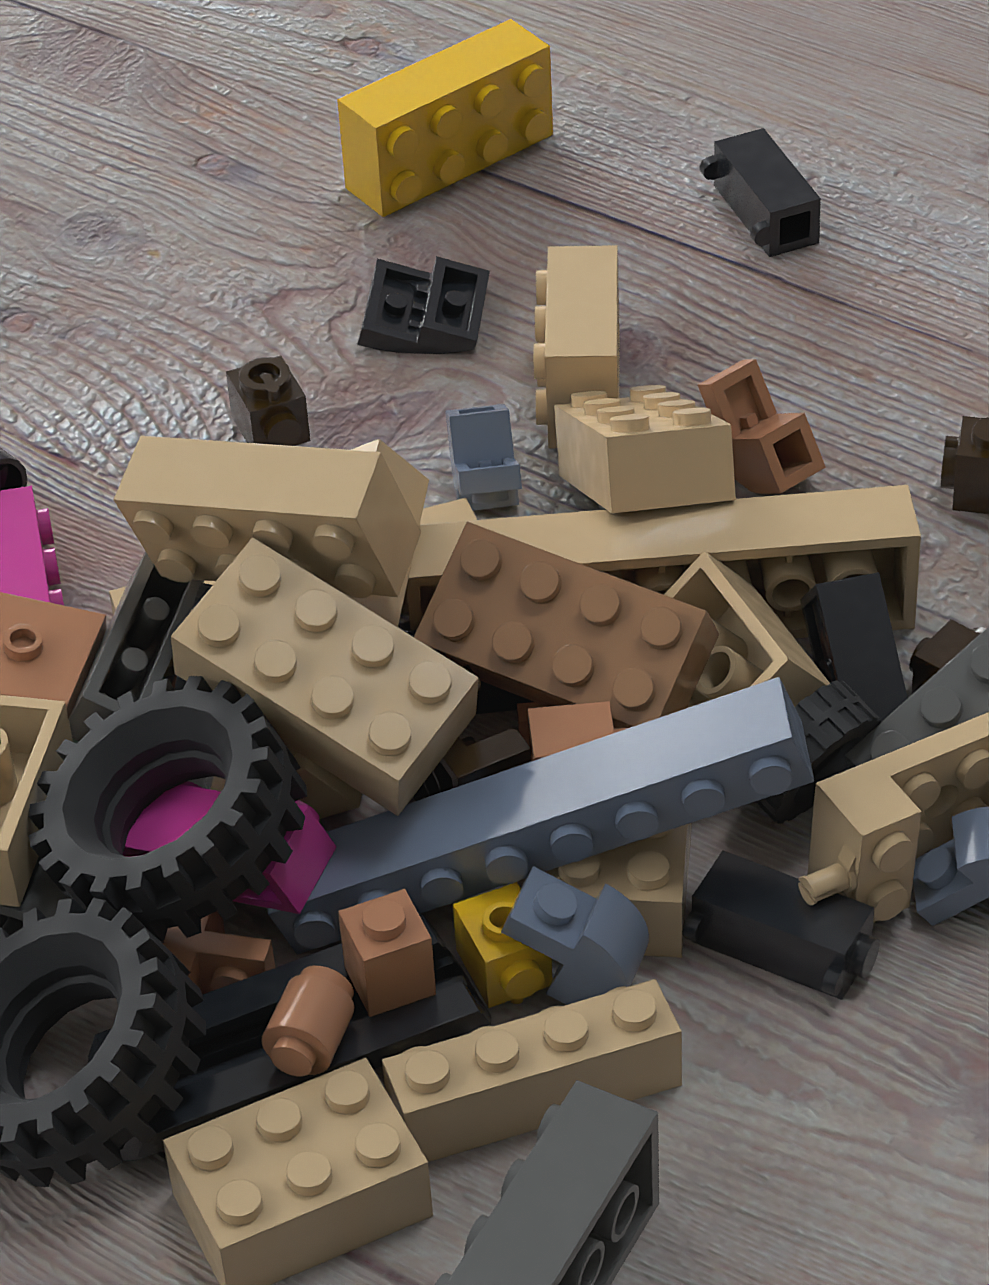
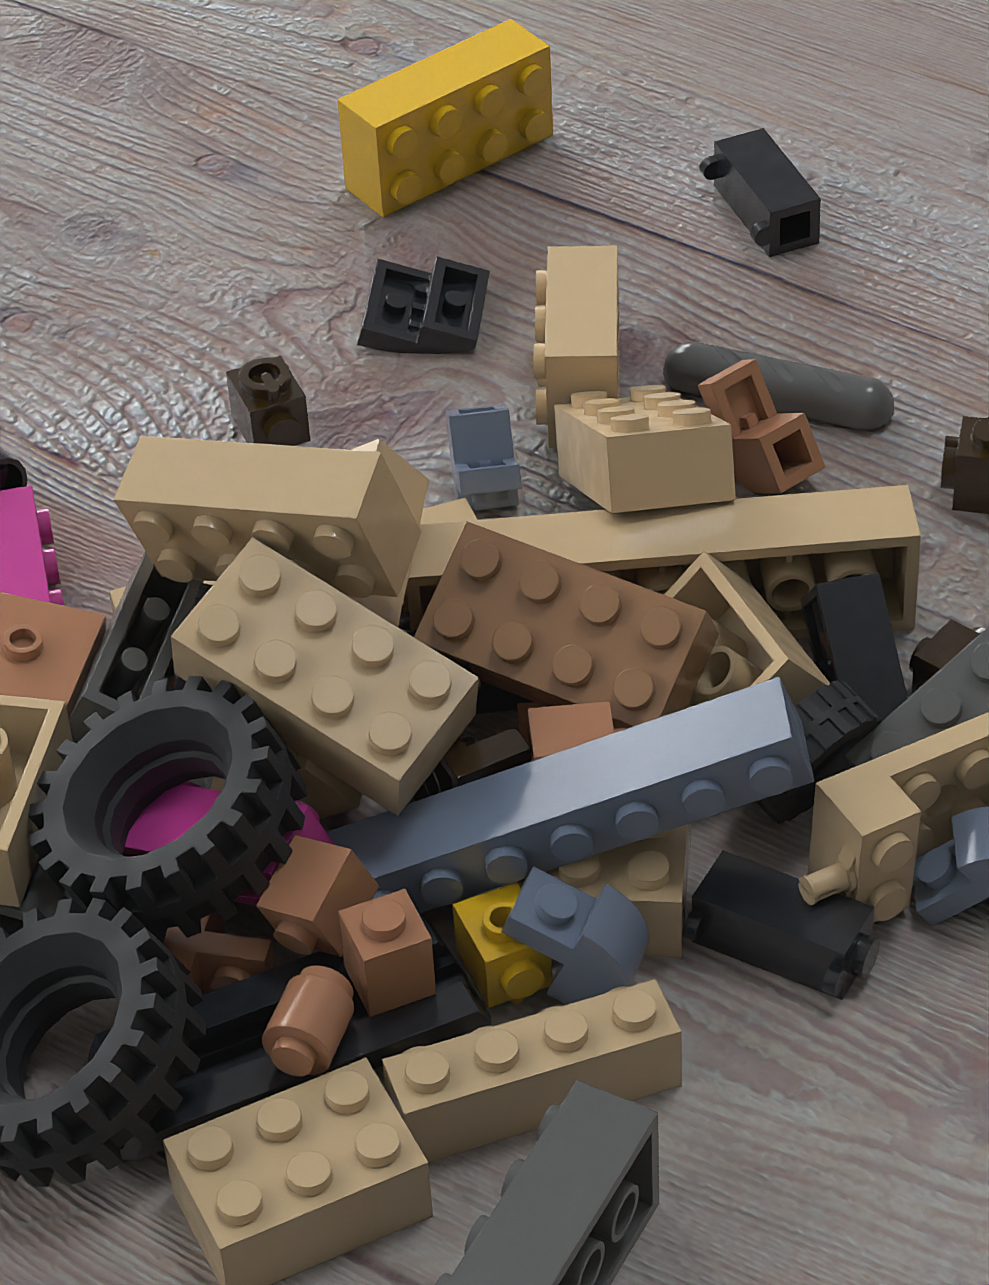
(310, 891): none -> nougat brick
(793, 386): none -> dark grey piece

